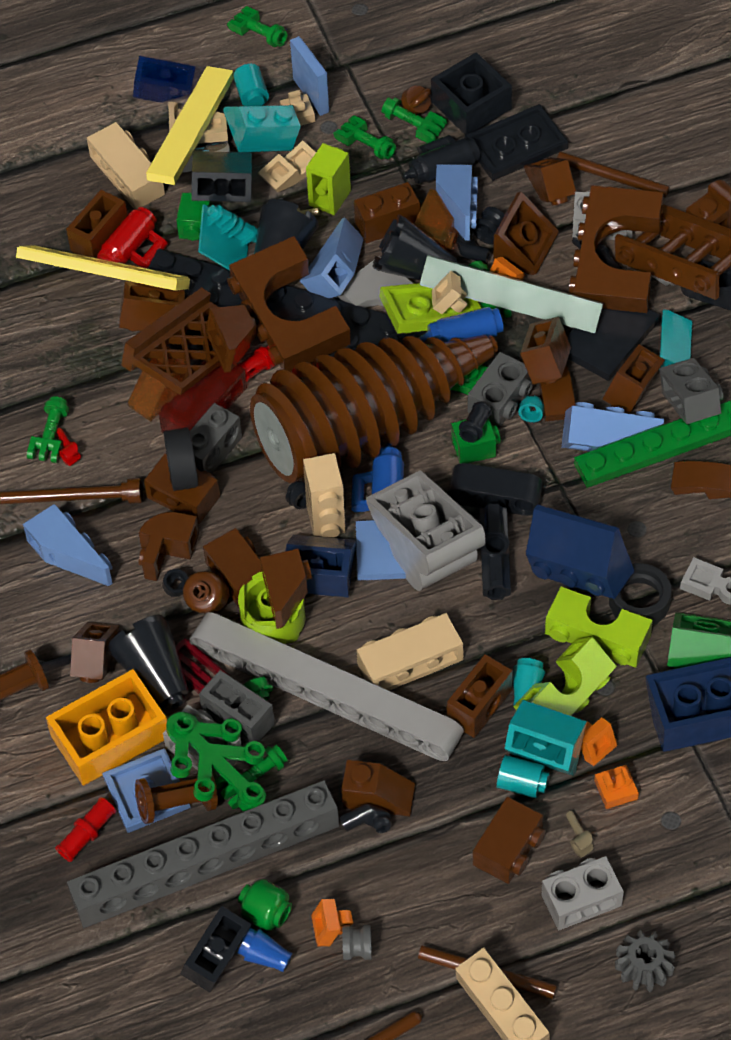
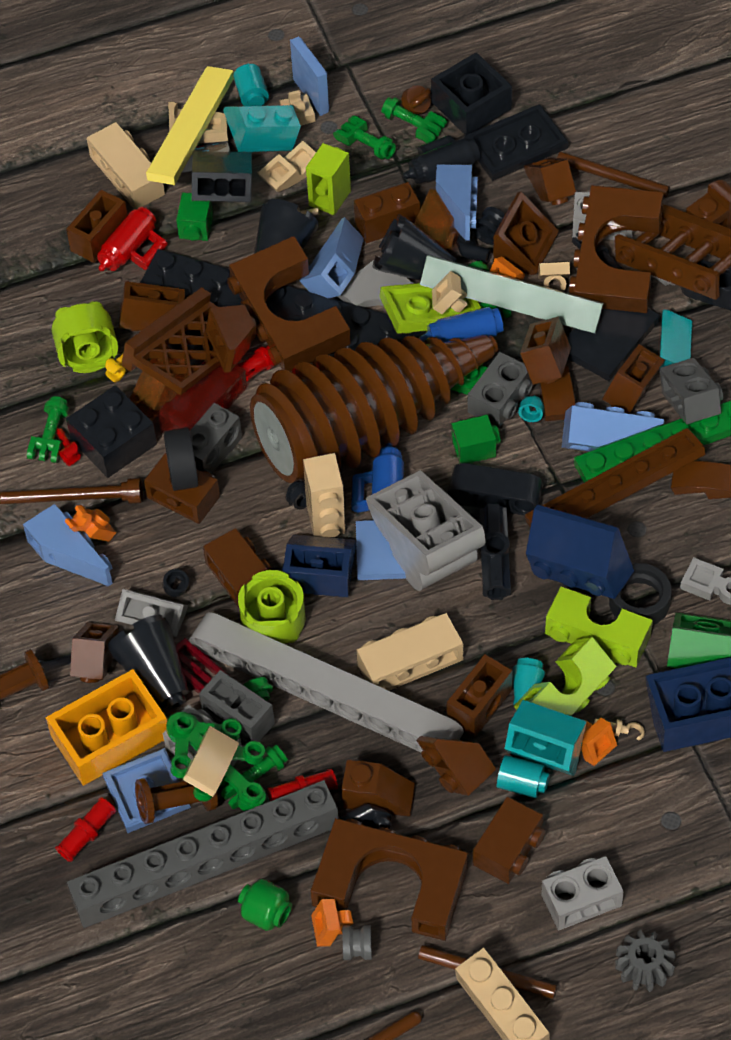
(84, 337): none -> lime brick
(92, 522): none -> orange plate
(103, 267): light yellow tile -> none
(111, 431): none -> black brick
(115, 371): none -> yellow hand
(137, 606): none -> light grey slope
(162, 79): clear blue slope -> none
(166, 535): reddish brown brick -> none
(211, 761): none -> tan slope
(215, 594): reddish brown head -> none
(215, 949): black brick -> none
(224, 235): teal hinge -> none
(249, 20): green hinge -> none
(263, 950): blue cone -> none
(285, 583): reddish brown slope -> none
(302, 782): none -> red pin
(356, 847): none -> reddish brown arch
(459, 763): none -> reddish brown slope
(472, 427): black pin -> none
(554, 271): none -> tan tile
(583, 842): dark tan hand -> none
(616, 786): orange tile -> none
(619, 728): none -> tan hand
(628, 476): none -> reddish brown plate

